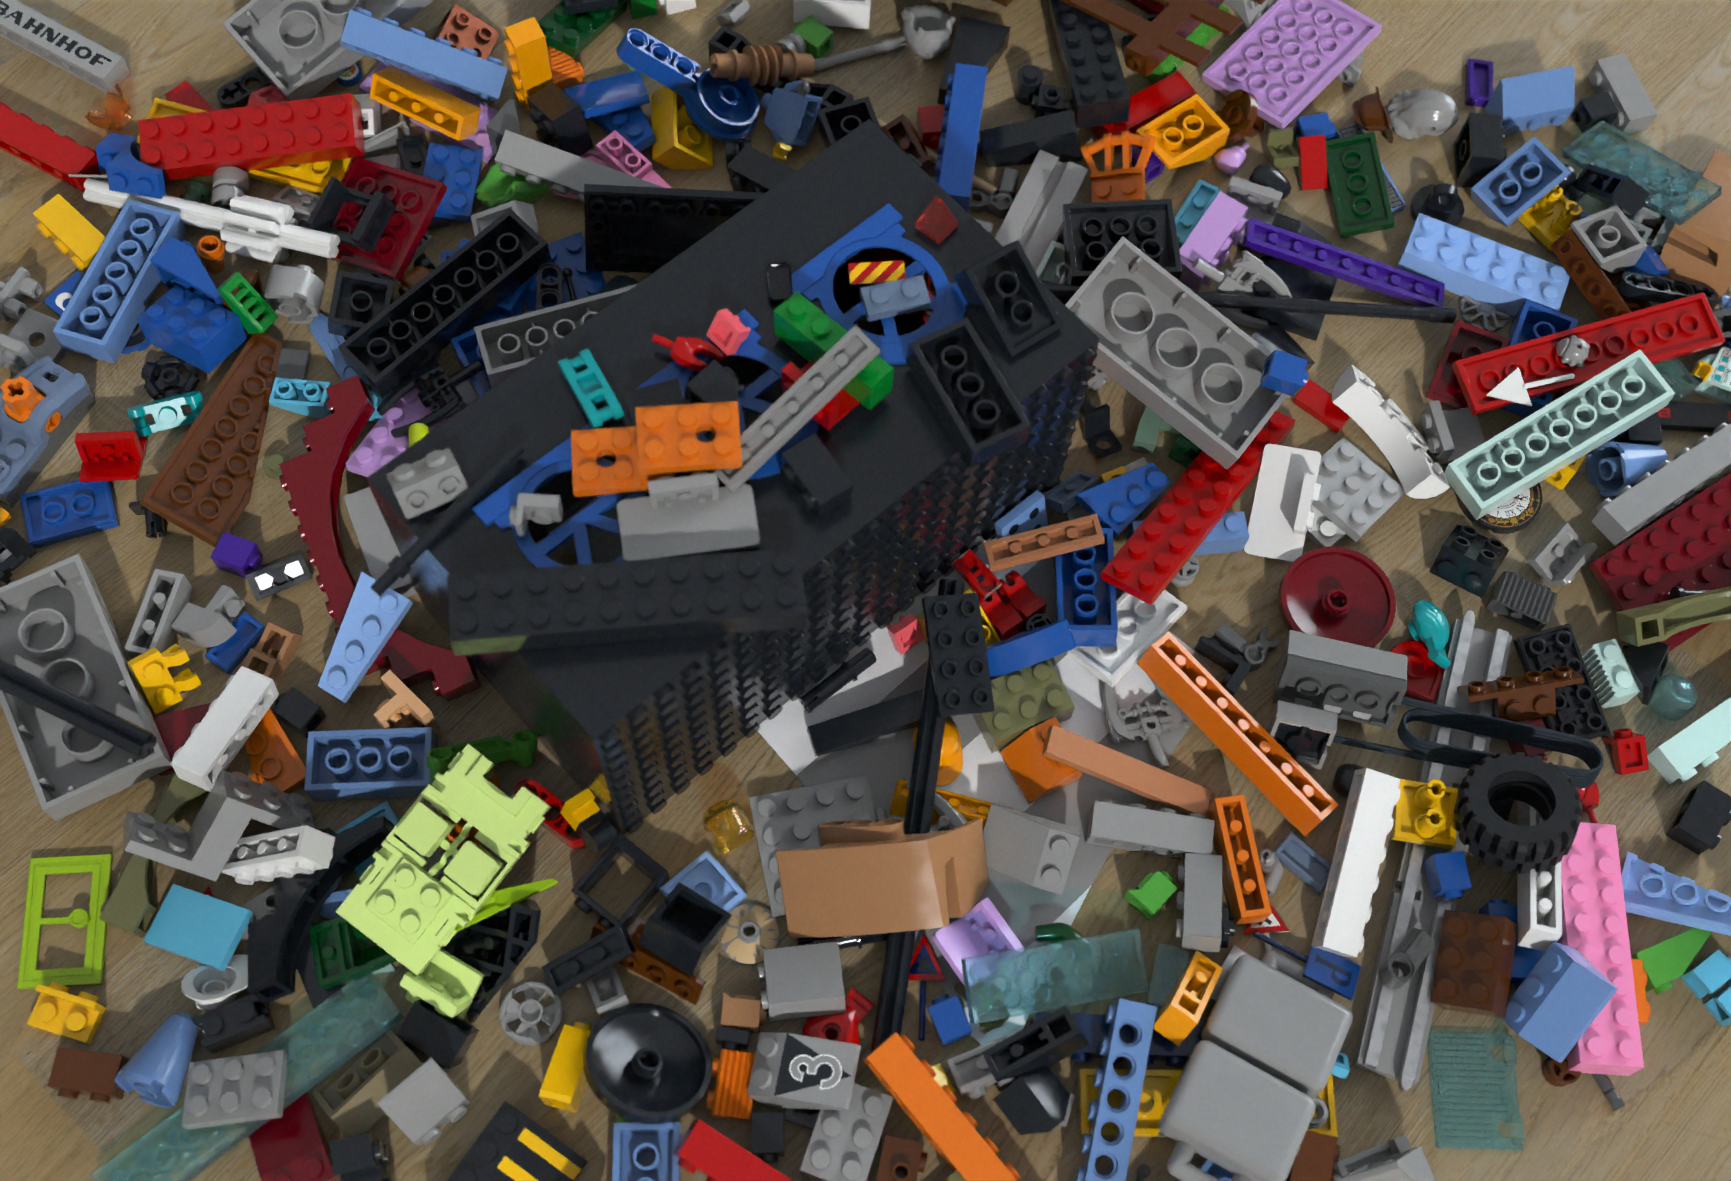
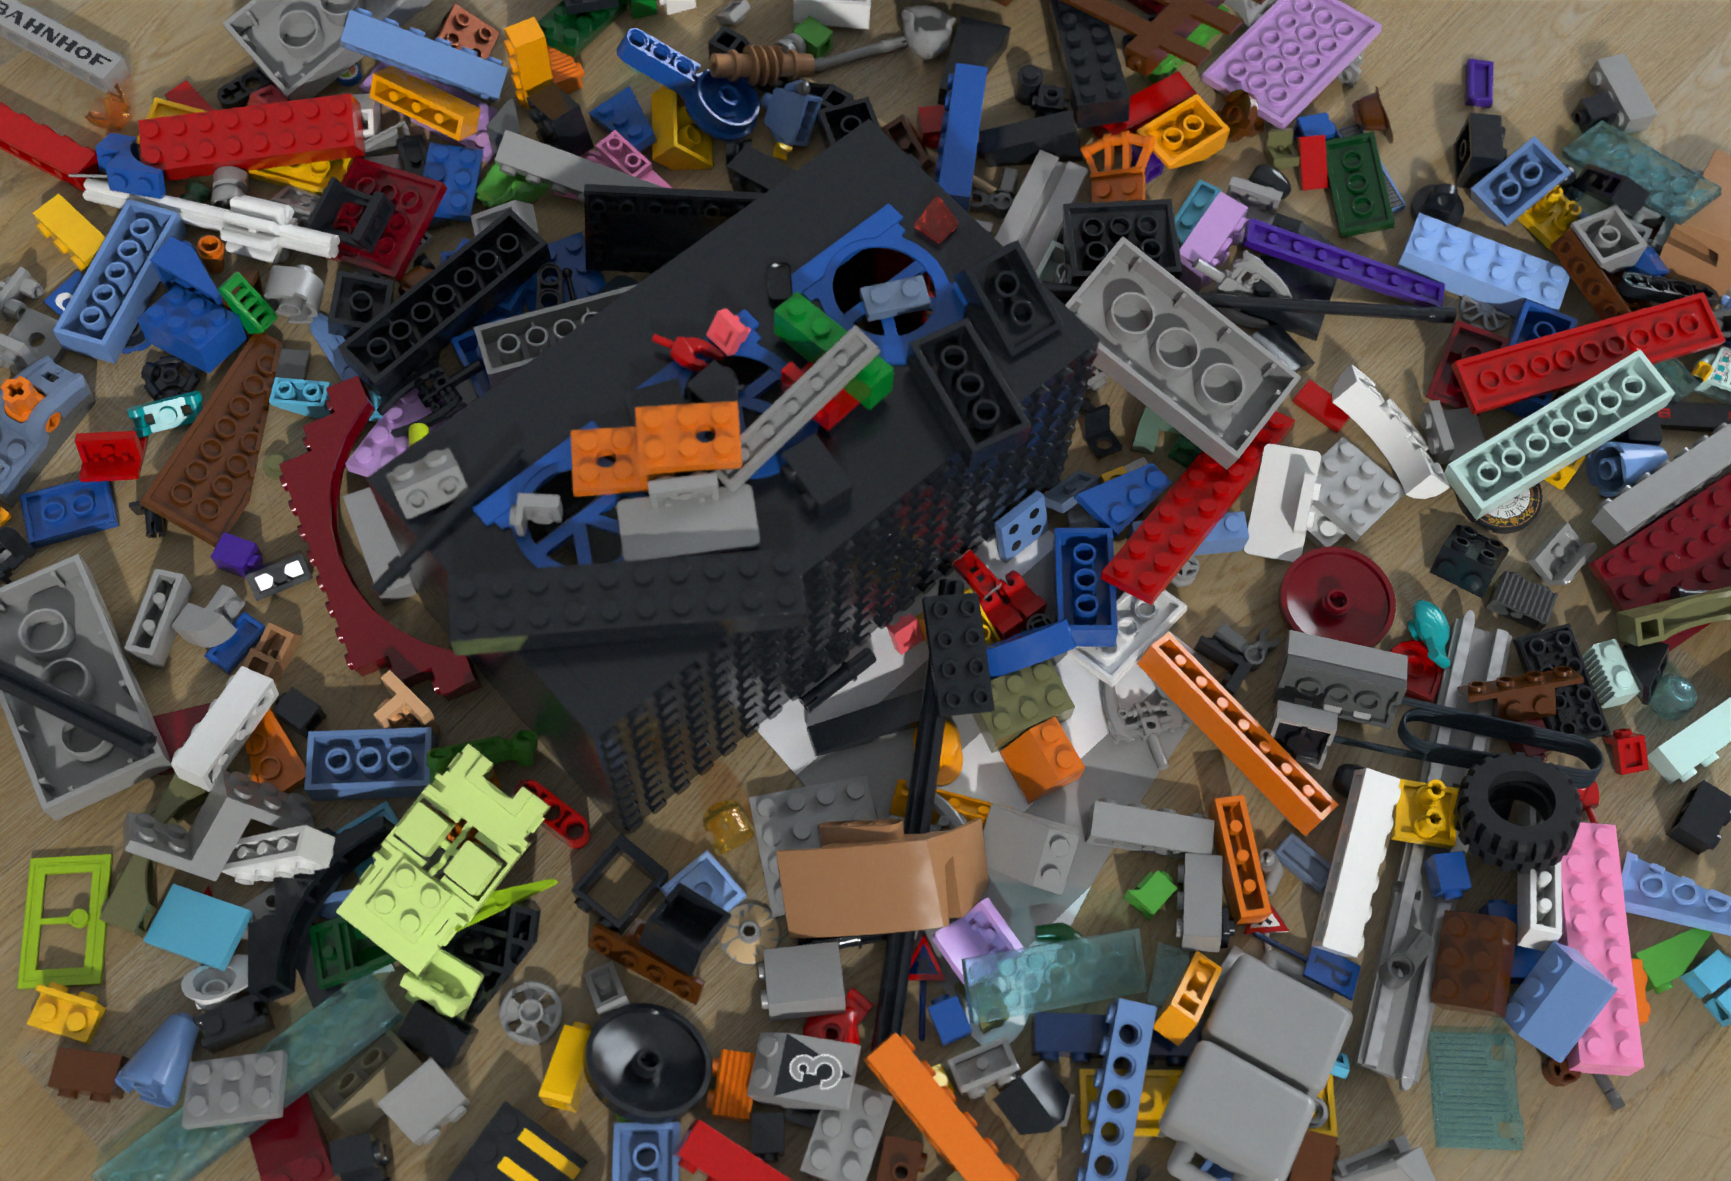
(155, 679): yellow plate -> none
(361, 637): light blue wing -> none
(589, 821): leg -> none
(589, 959): black plate -> none
(590, 388): teal plate -> none
(609, 94): blue tile -> none
(732, 1038): black plate -> none
(743, 1013): medium nougat window -> none
(876, 272): sticker -> none
(1036, 1045): black slope -> none
(1044, 542): nougat plate -> none
(1125, 771): nougat tile -> none
(1230, 159): lavender piece -> none
(1284, 372): blue brick -> none
(1421, 113): light grey piece -> none
(1515, 390): white piece -> none
(1534, 100): medium blue slope -> none
(1569, 352): light grey animal -> none

